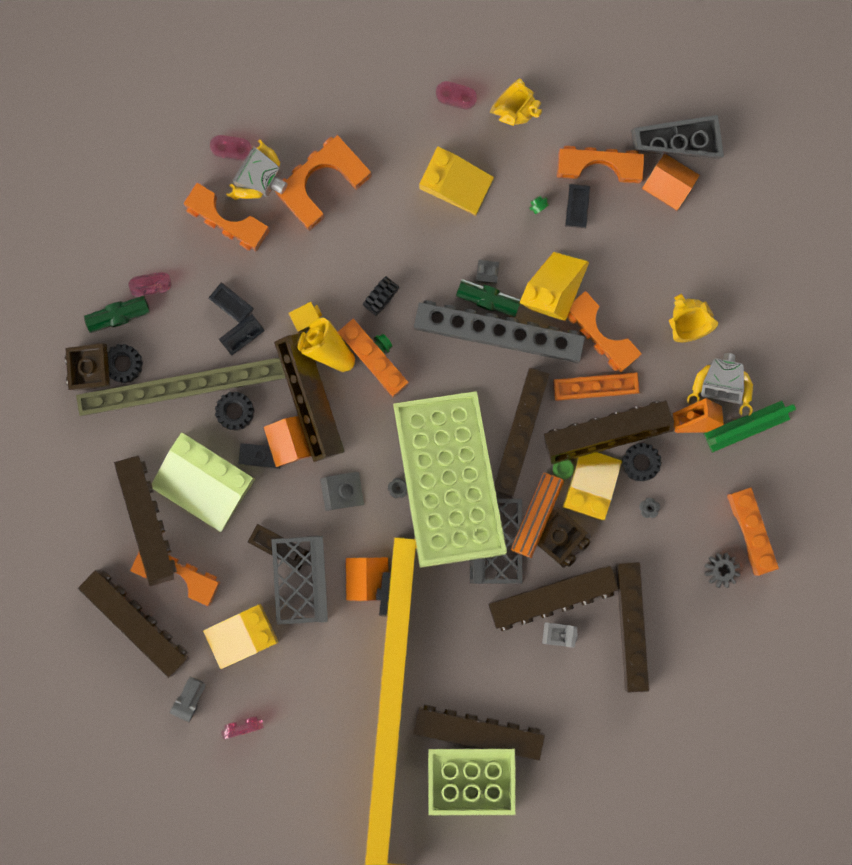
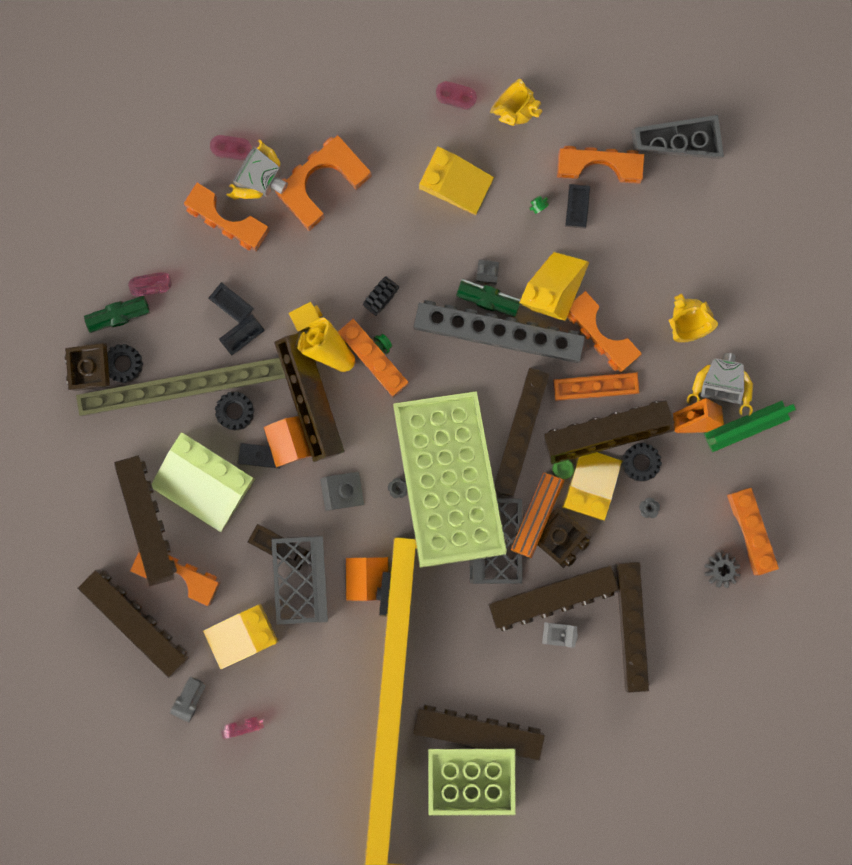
(670, 182): orange slope -> none

